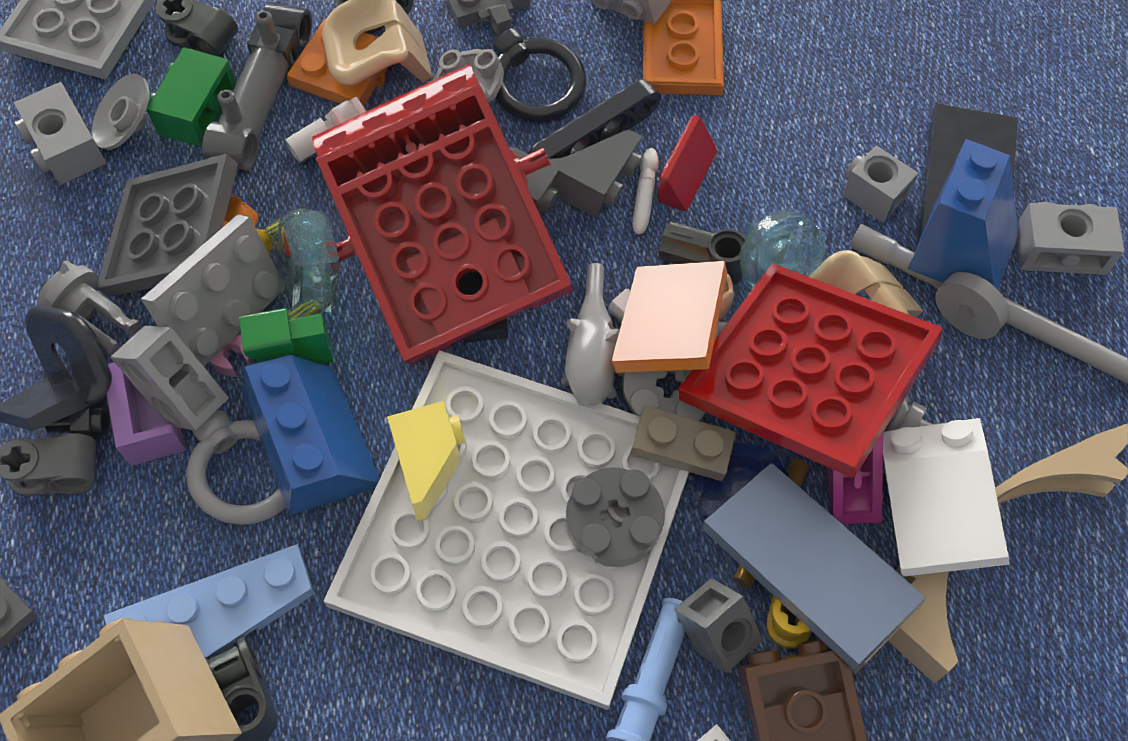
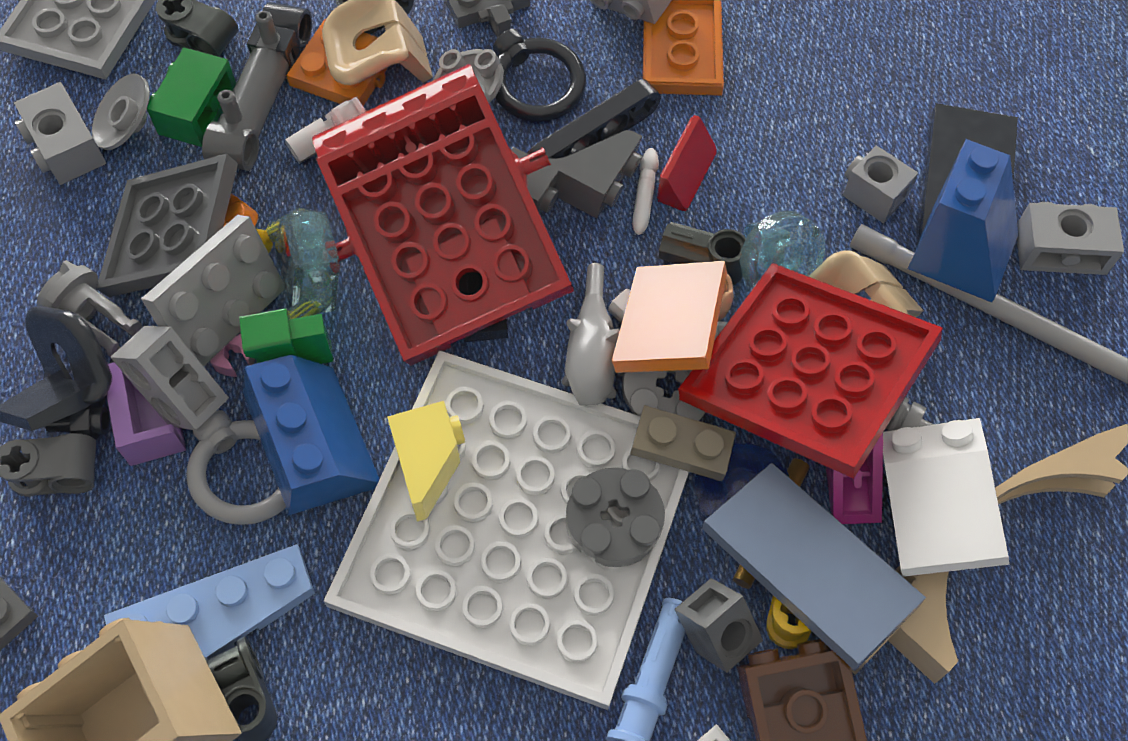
(972, 305): light grey piece -> none

